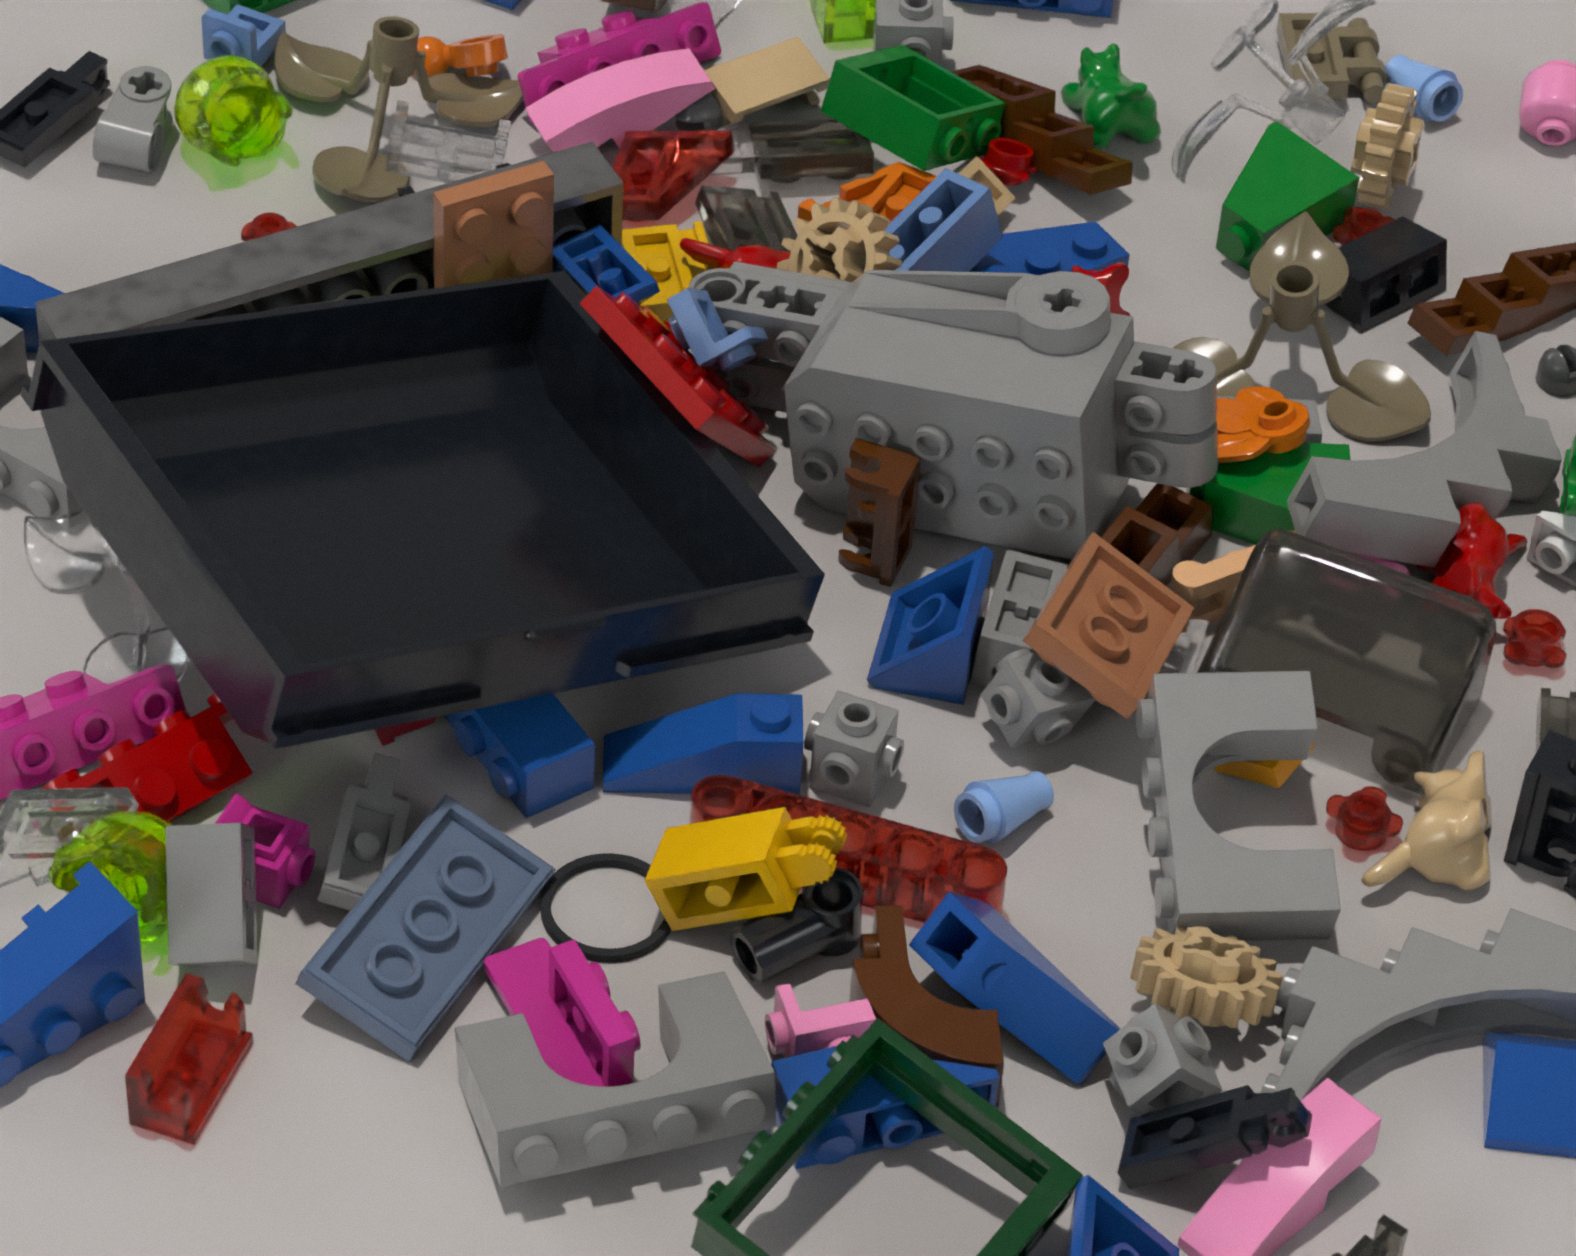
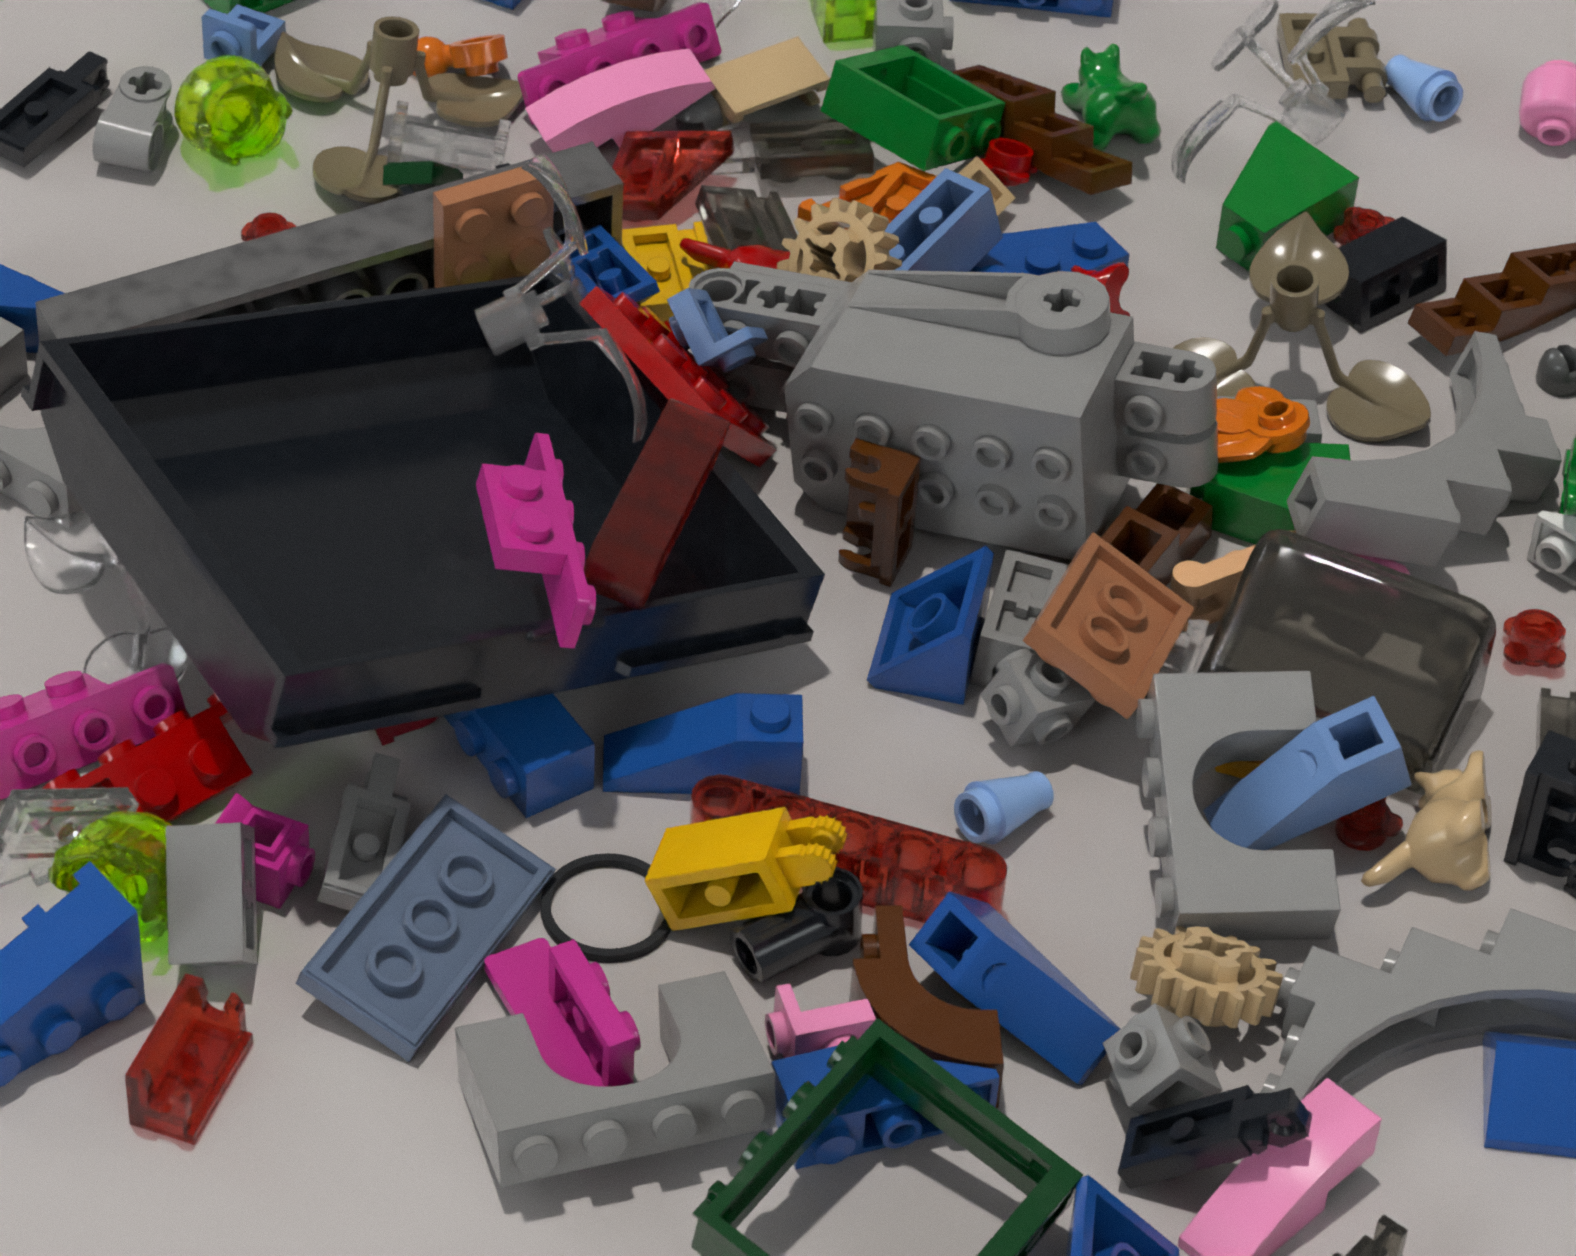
(419, 174): none -> dark green tile
(520, 315): none -> clear plant
(534, 533): none -> dark pink bracket
(655, 504): none -> clear red beam
(853, 748): light grey brick -> none
(1314, 779): none -> medium blue slope
(1387, 146): tan gear -> none
(1476, 558): red animal -> none

